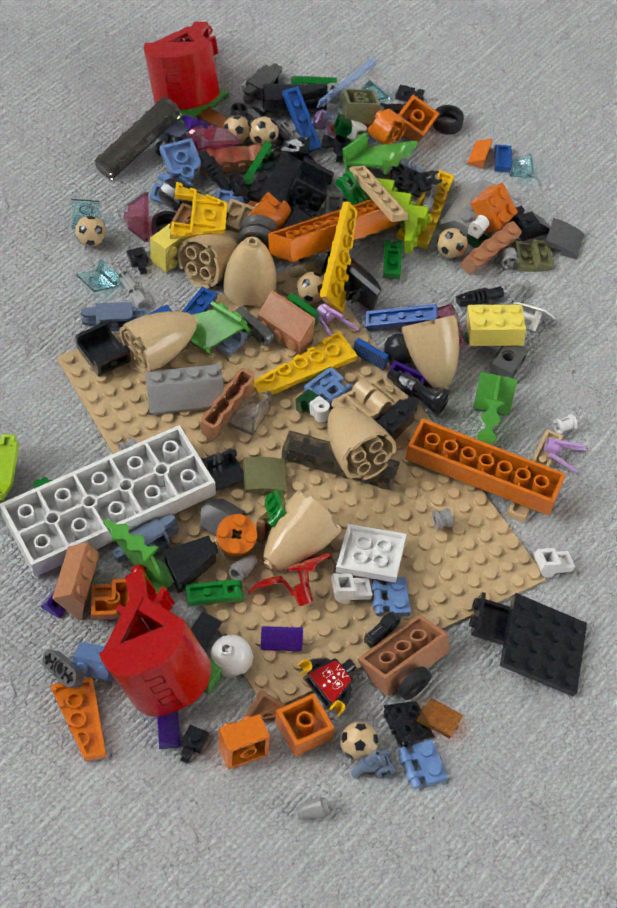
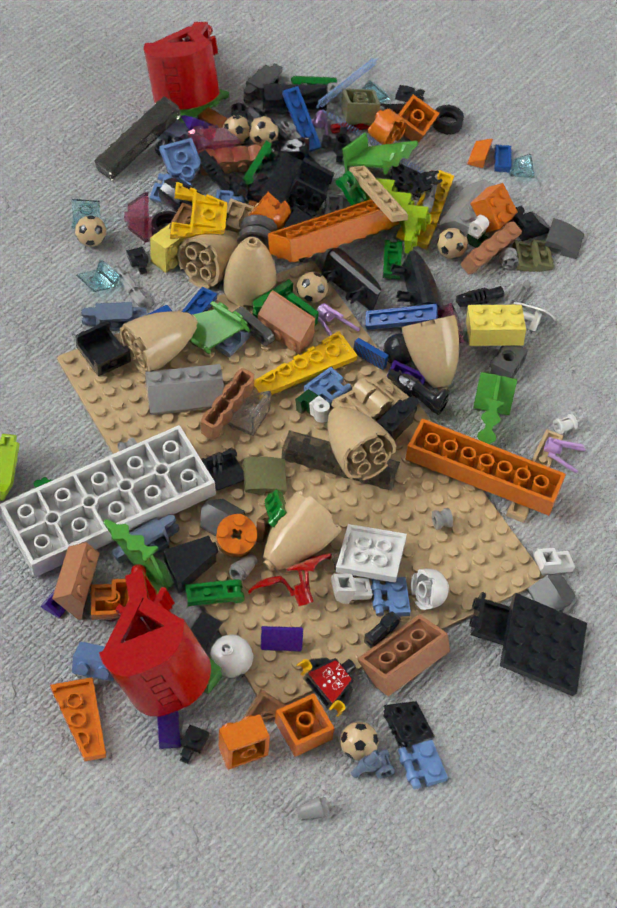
(70, 668): dark grey beam -> none
(283, 289): none -> green plate
(335, 276): yellow wing -> none
(348, 128): leg -> none
(414, 683): black tyre -> none
(418, 280): none -> black piece
(430, 588): none -> white cylinder
(440, 718): clear orange piece -> none
(552, 592): none -> slope

